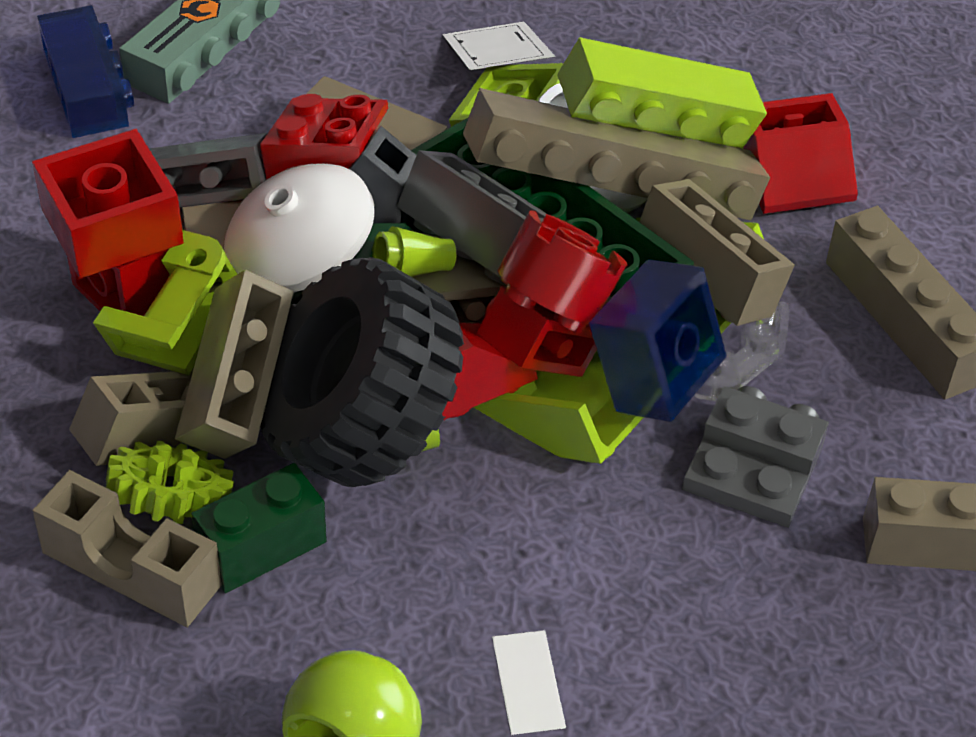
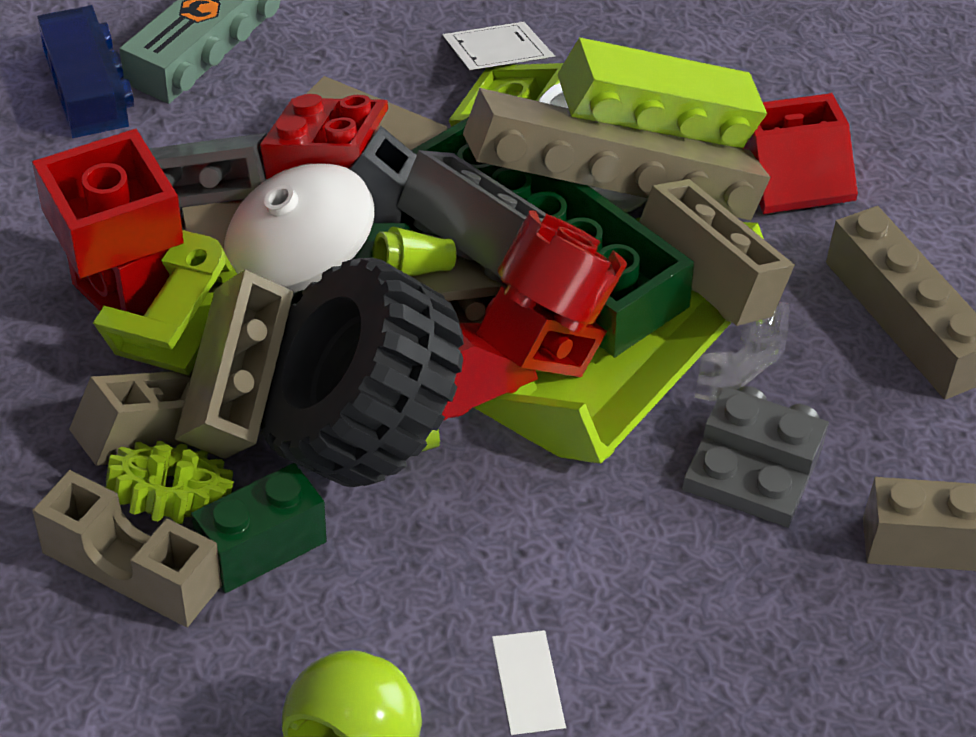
(658, 340): clear blue brick -> none

